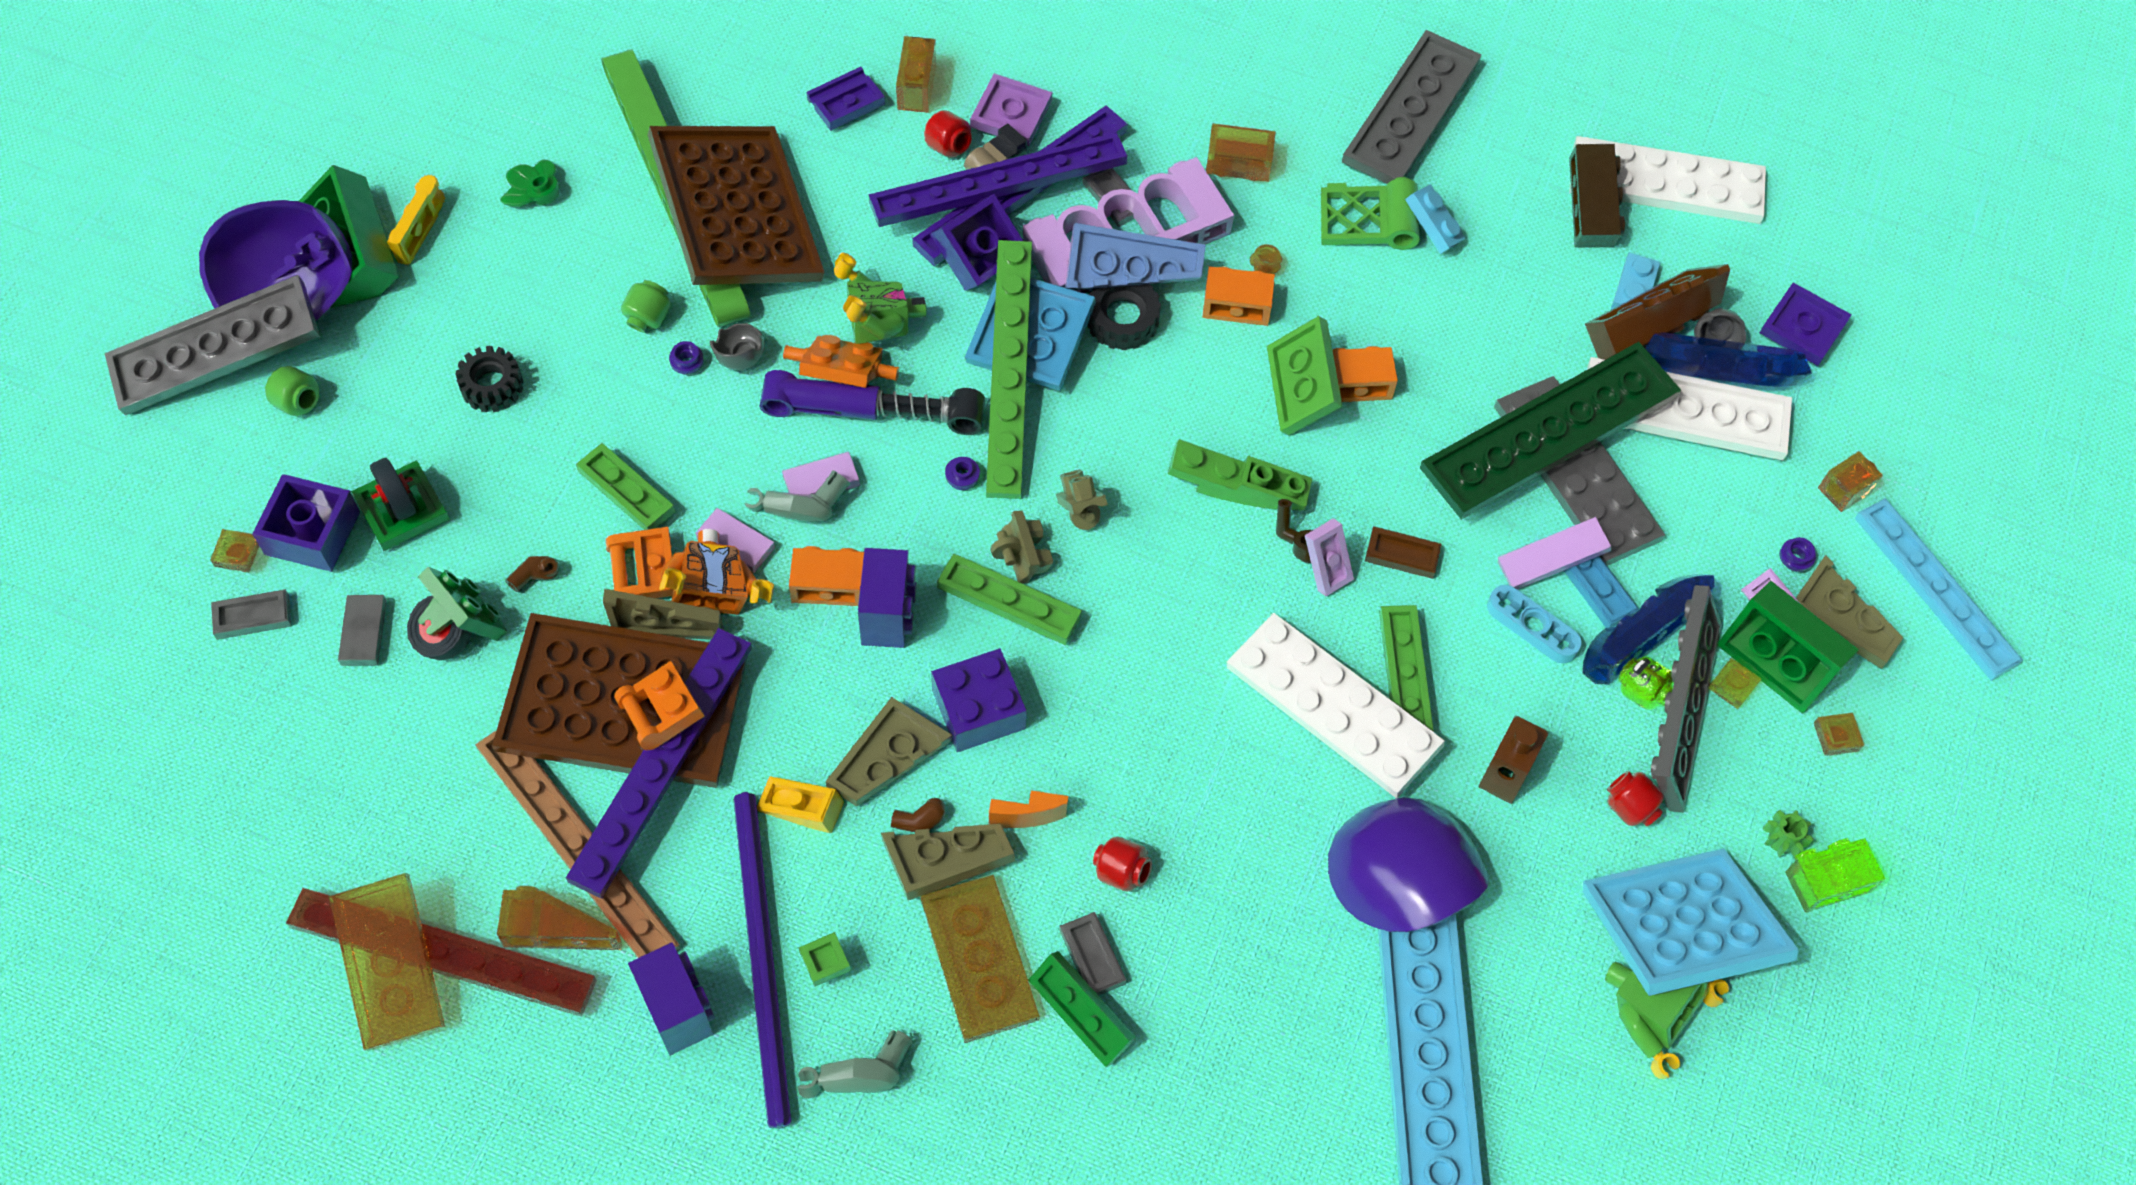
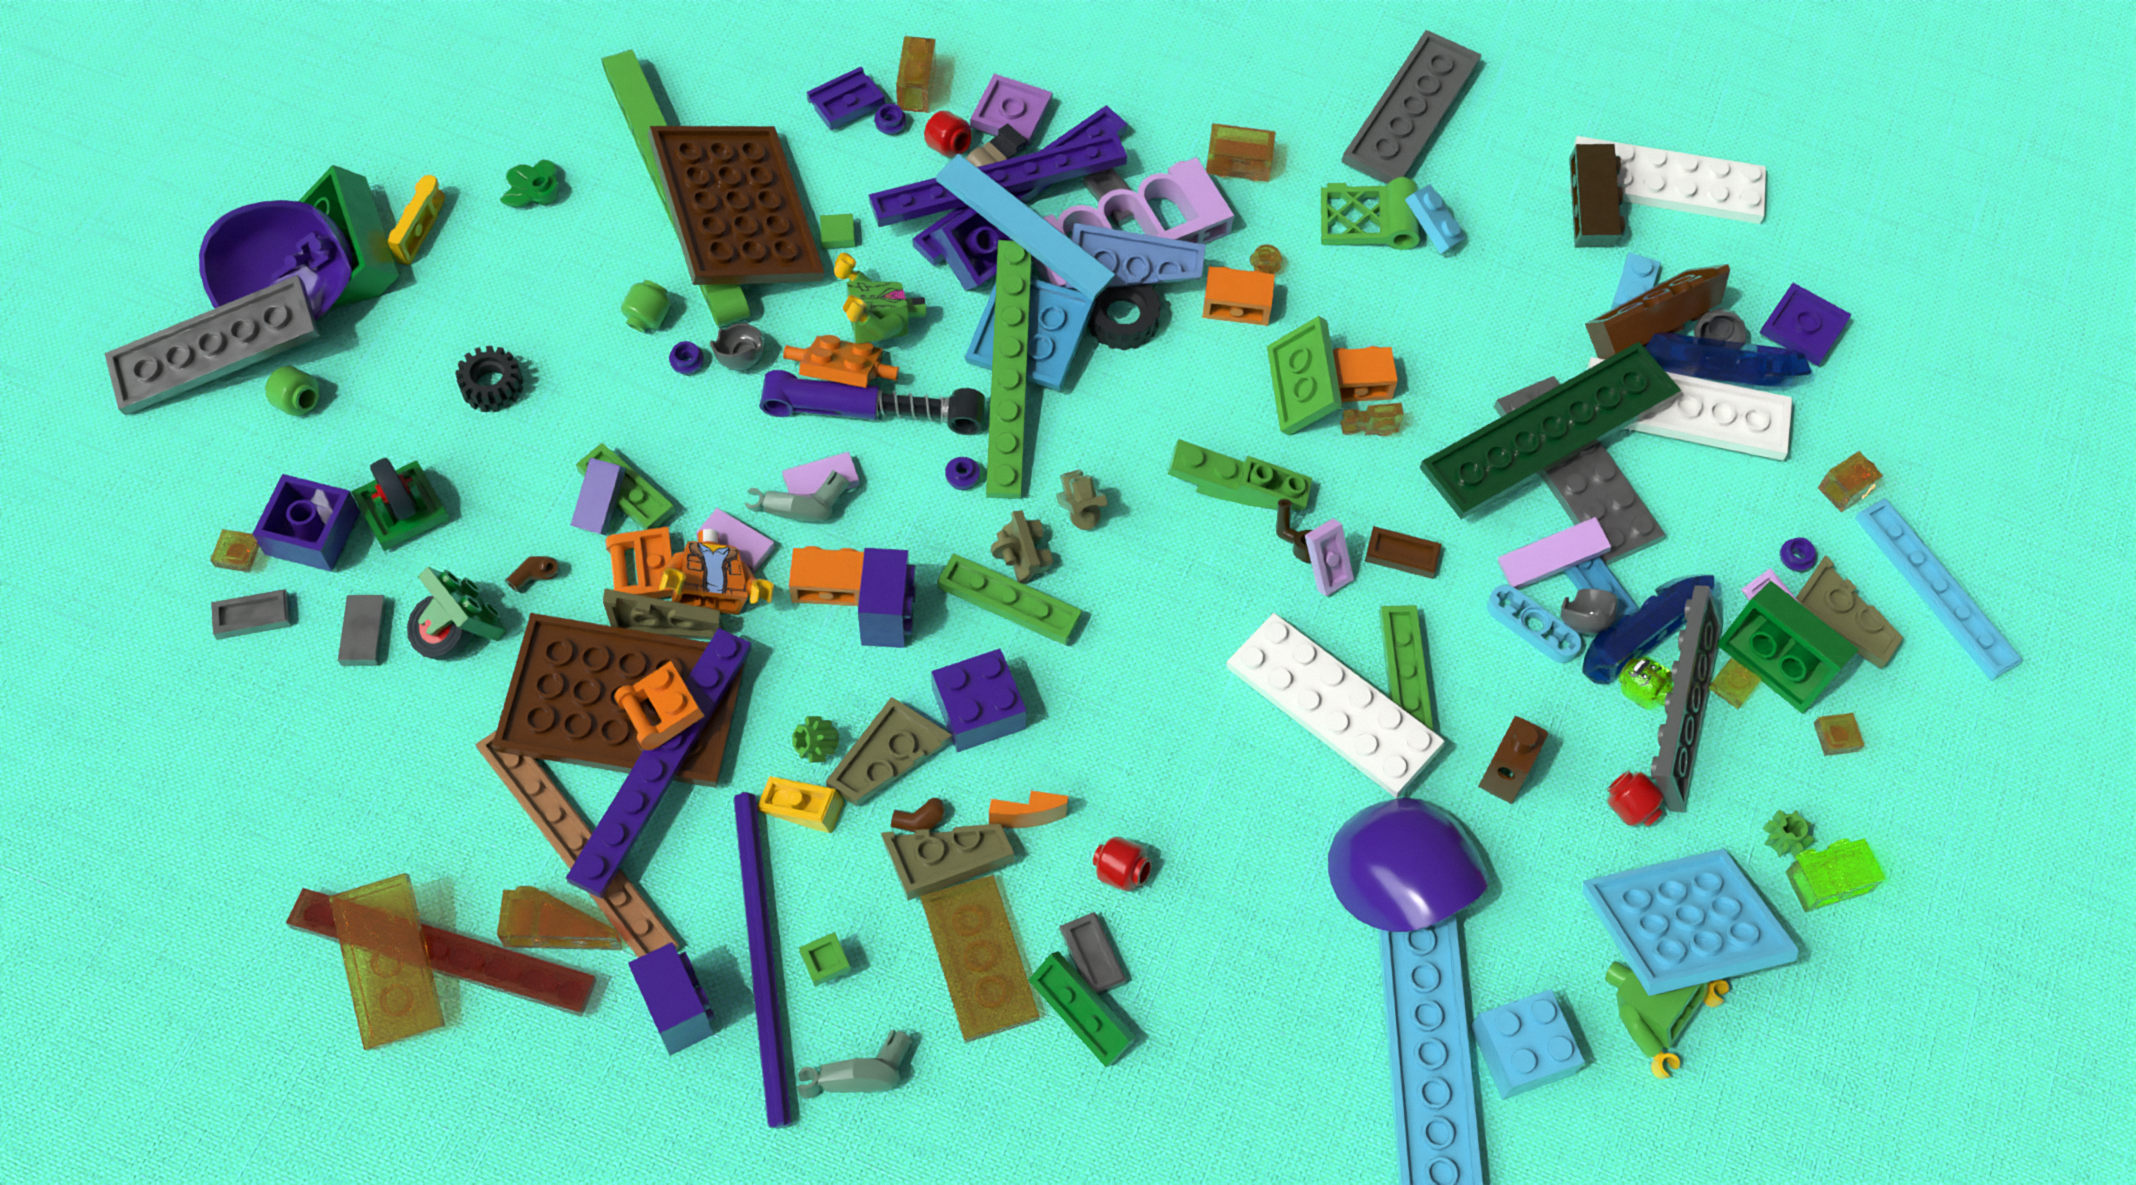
(598, 496): none -> tile
(815, 739): none -> bright green gear
(837, 231): none -> bright green tile
(890, 119): none -> dark purple plate
(1025, 227): none -> medium azure tile
(1377, 419): none -> clear orange plate
(1527, 1044): none -> medium azure brick
(1590, 611): none -> dark grey hair

